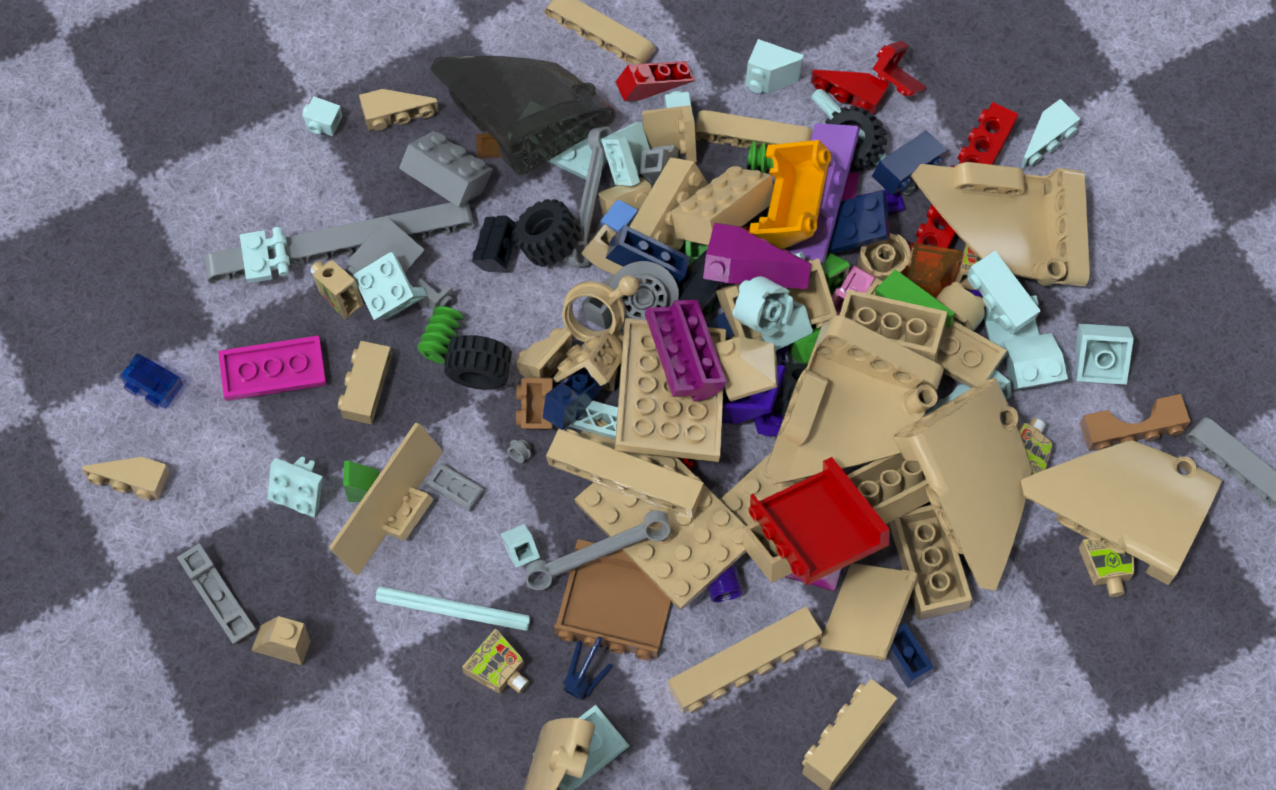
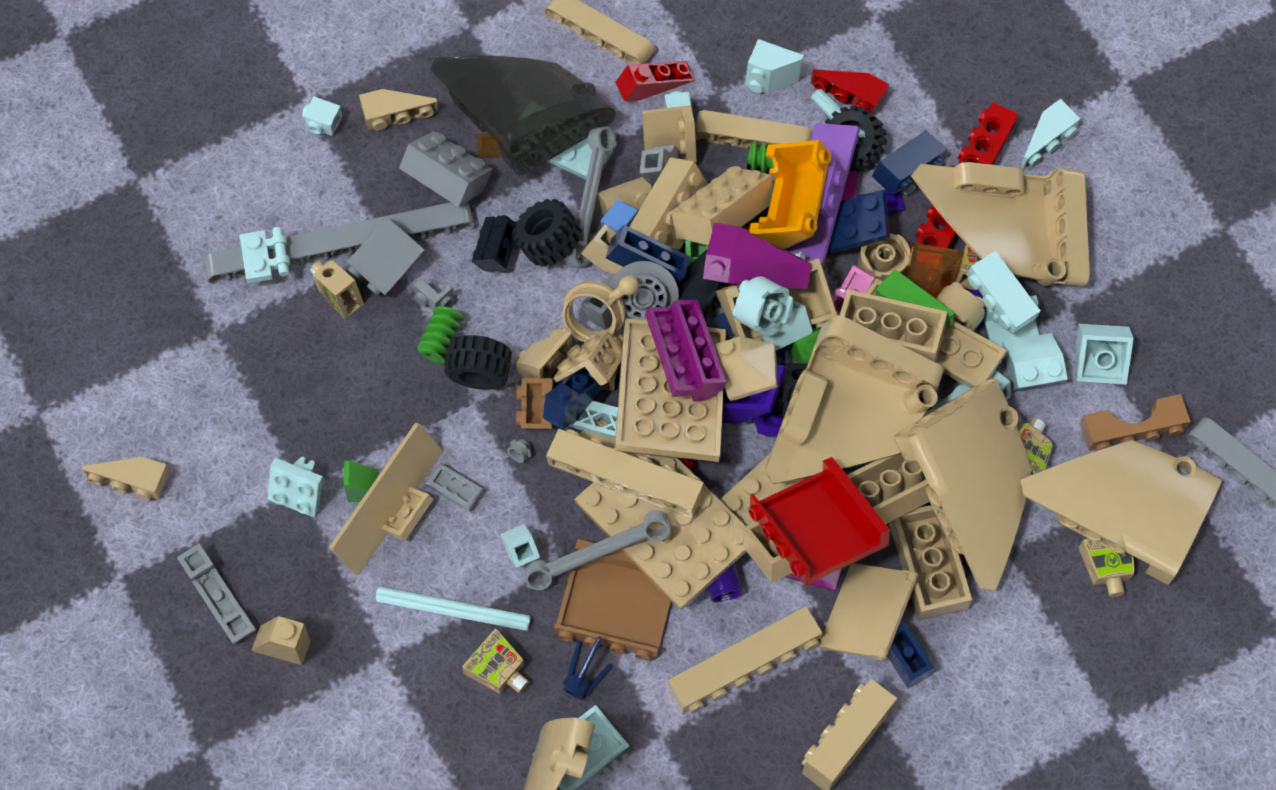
(150, 381): clear blue brick -> none
(272, 368): dark pink plate -> none
(365, 382): tan brick -> none
(386, 287): light aqua bracket -> none
(625, 152): light aqua bracket -> none
(835, 271): bright green slope -> none
(888, 71): red bracket -> none

